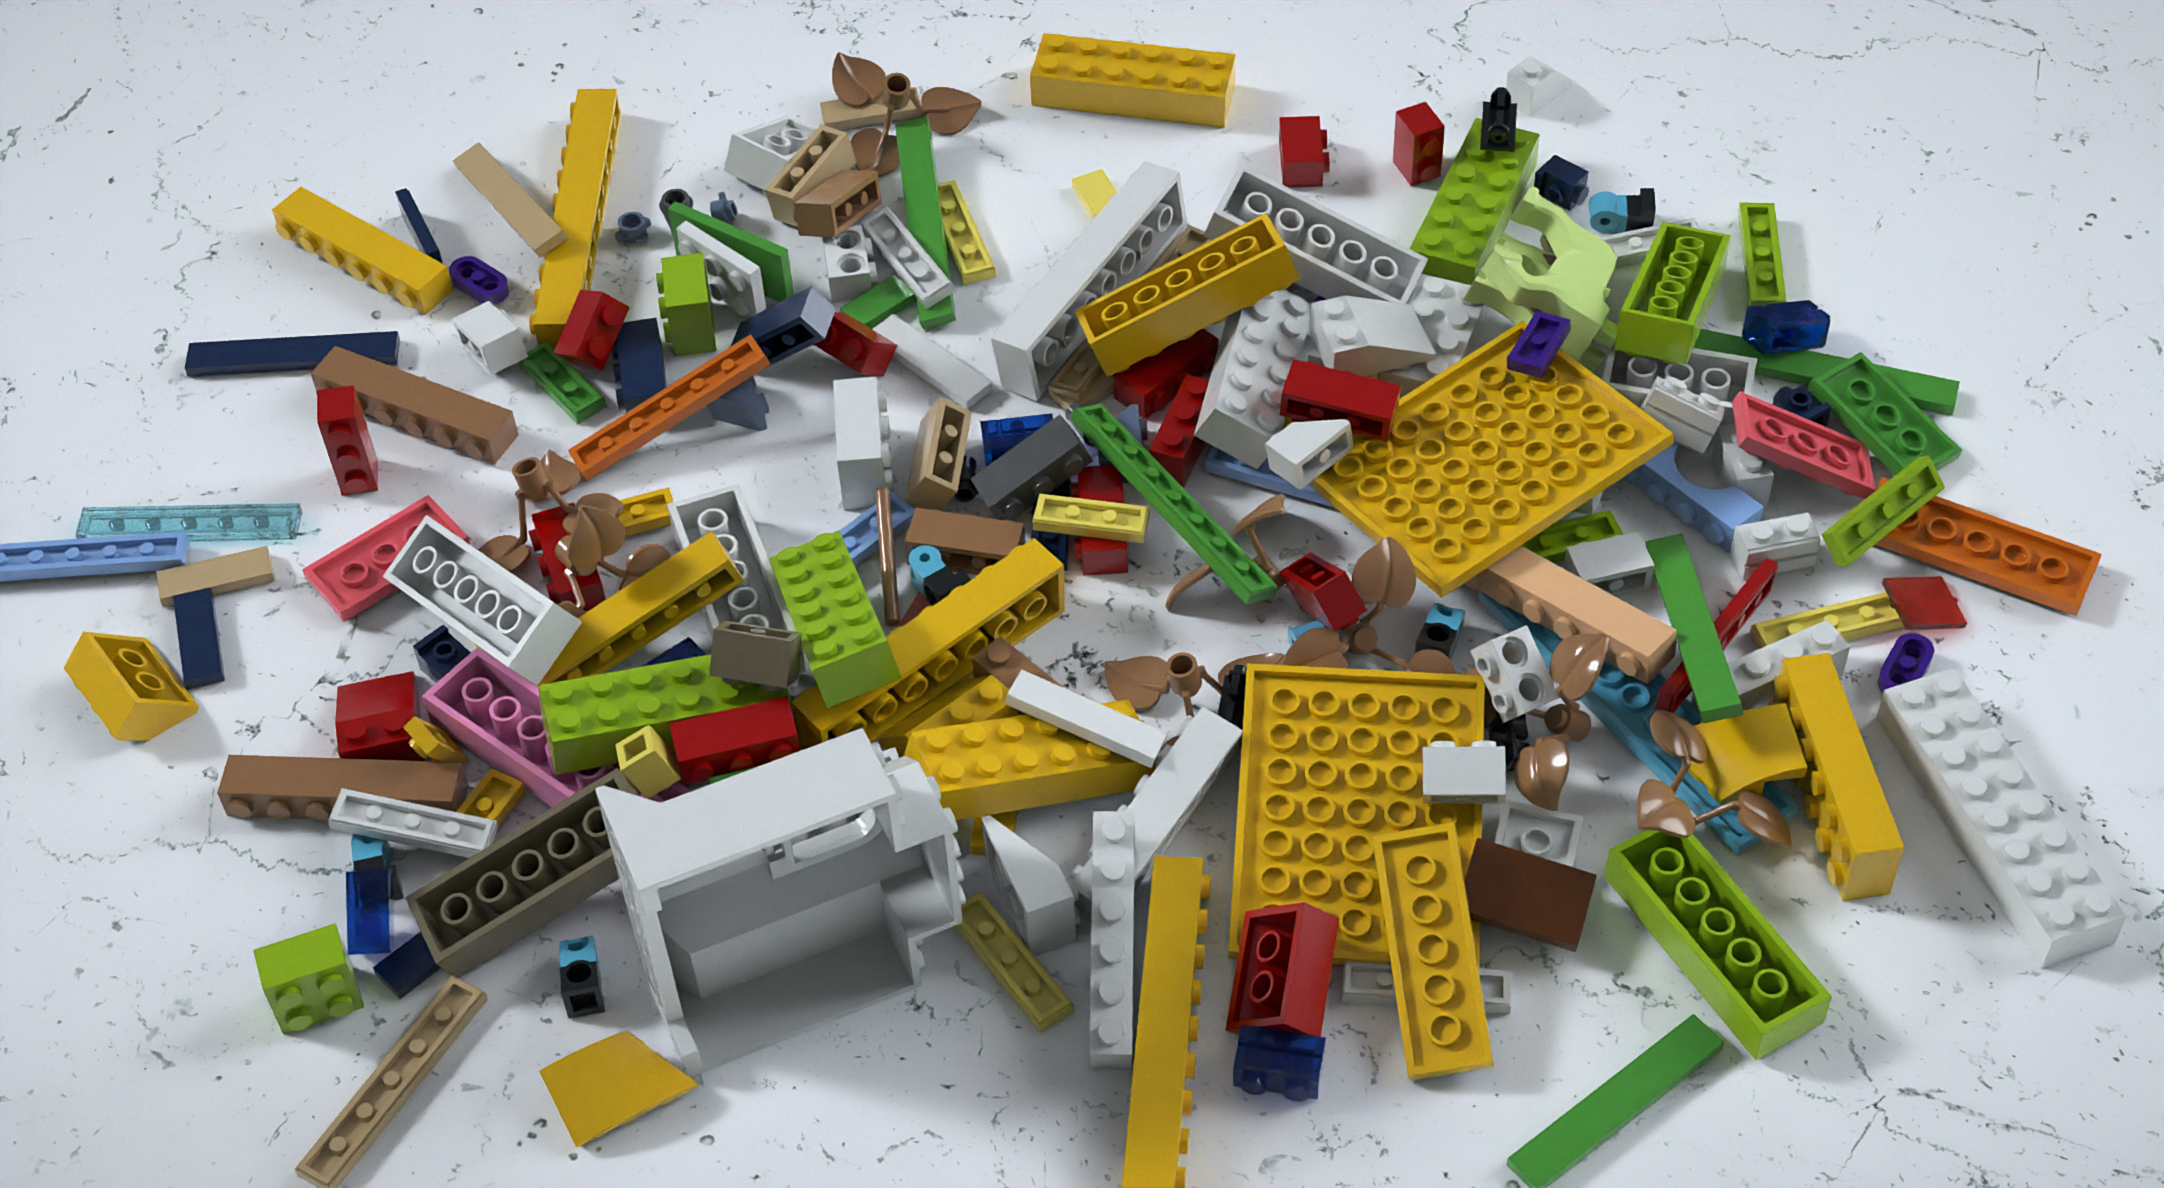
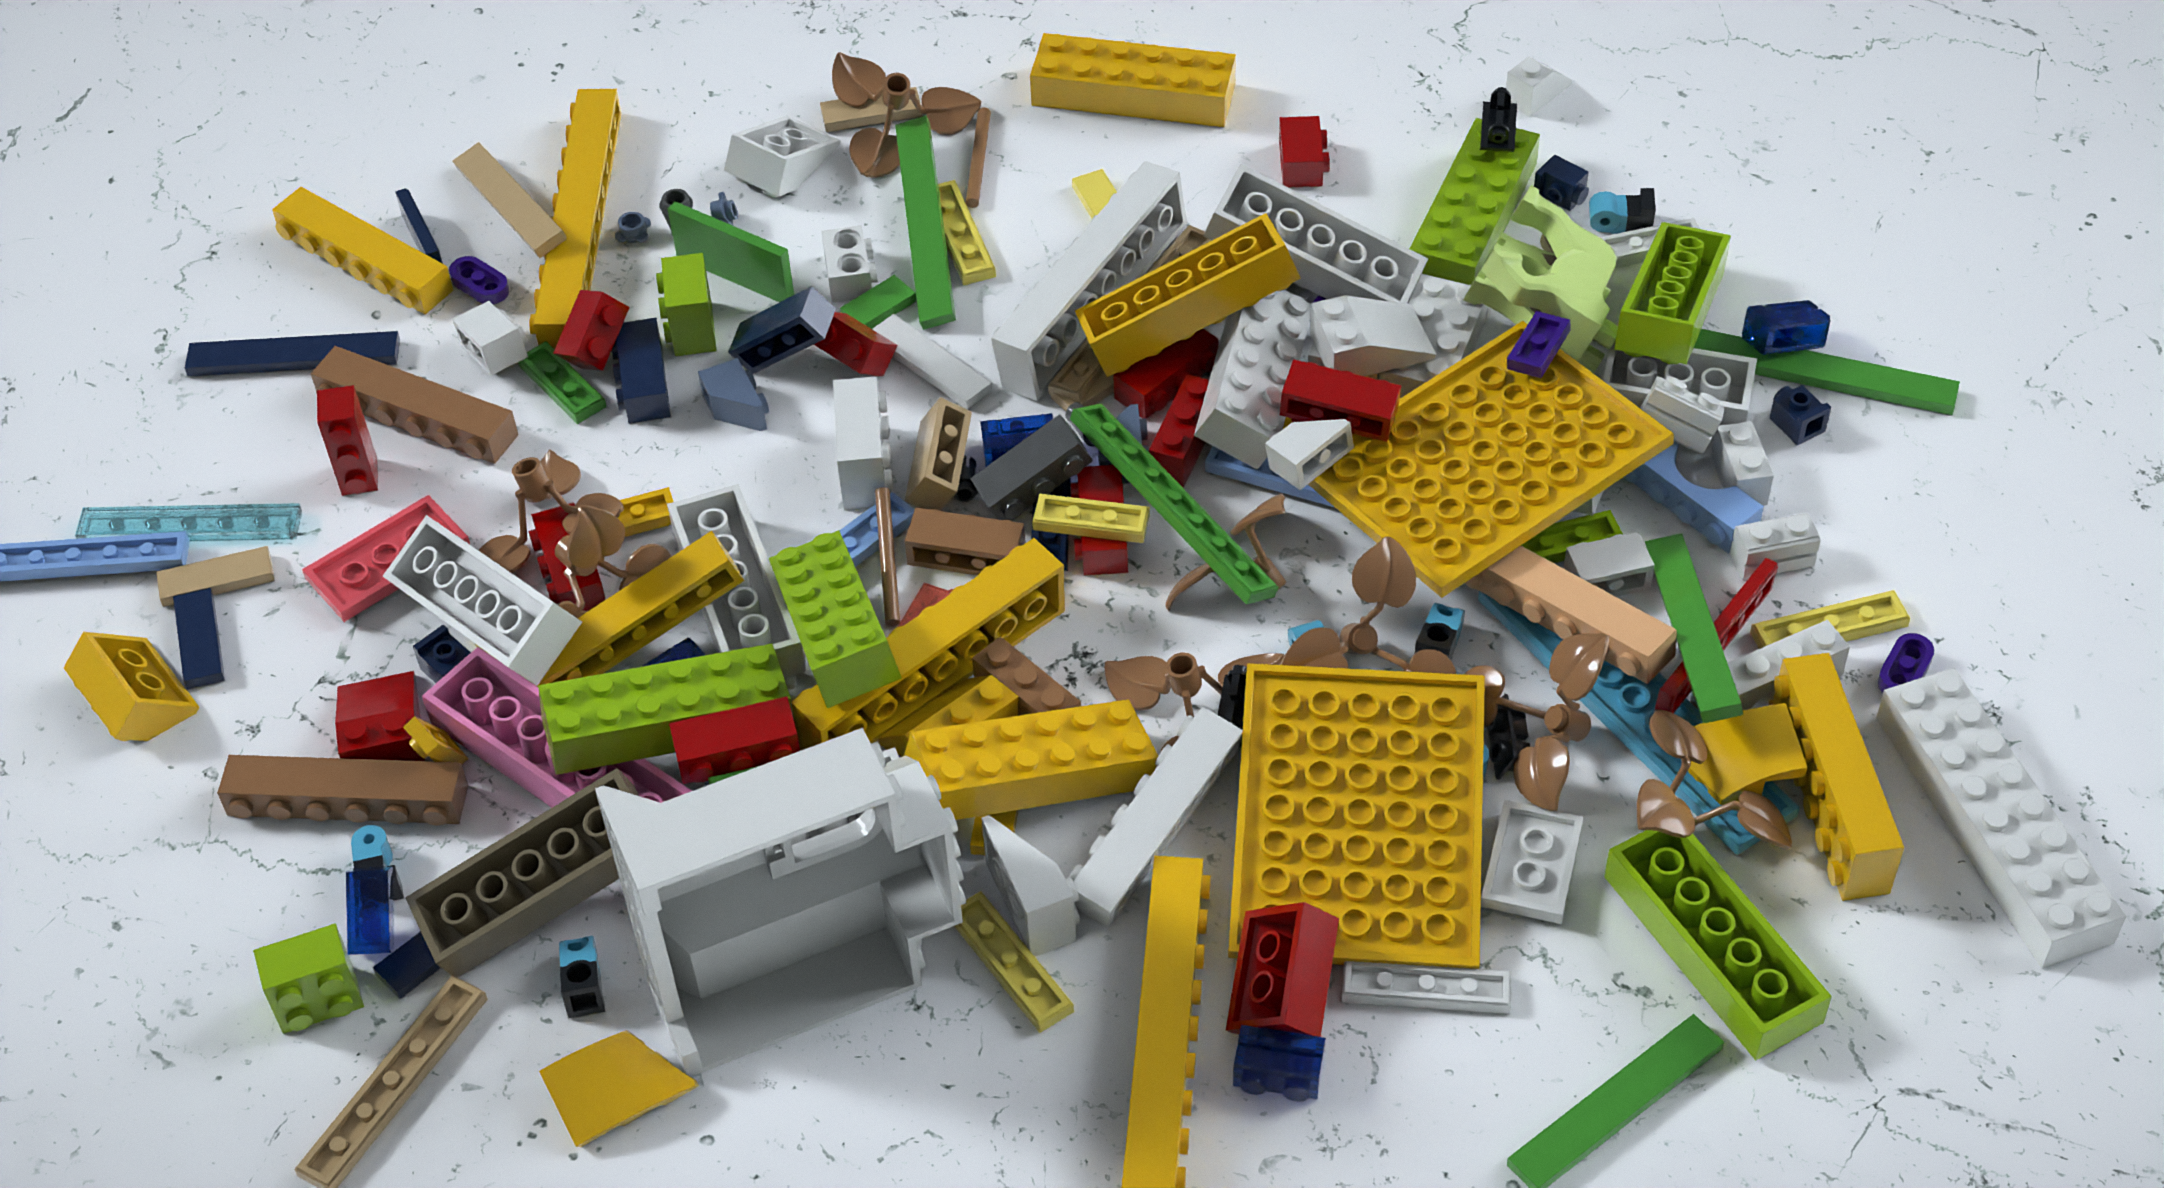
(411, 824): white tile -> none
(493, 796): yellow plate -> none
(648, 761): light yellow brick -> none
(668, 407): orange plate -> none
(728, 273): white plate -> none
(755, 655): dark tan brick -> none
(814, 163): tan brick -> none
(837, 203): medium nougat brick -> none
(907, 258): white tile -> none
(932, 576): leg -> none
(978, 157): none -> medium nougat bar
(1086, 718): white tile -> none
(1112, 940): white brick -> none
(1323, 592): red brick -> none
(1418, 143): red brick -> none
(1432, 952): yellow plate -> none
(1464, 773): white brick -> none
(1518, 673): white brick -> none
(1528, 894): reddish brown tile -> none
(1761, 253): lime plate -> none
(1803, 446): coral plate -> none
(1882, 415): bright green tile -> none
(1883, 511): lime plate -> none
(1924, 603): clear red piece -> none
(1996, 553): orange plate -> none

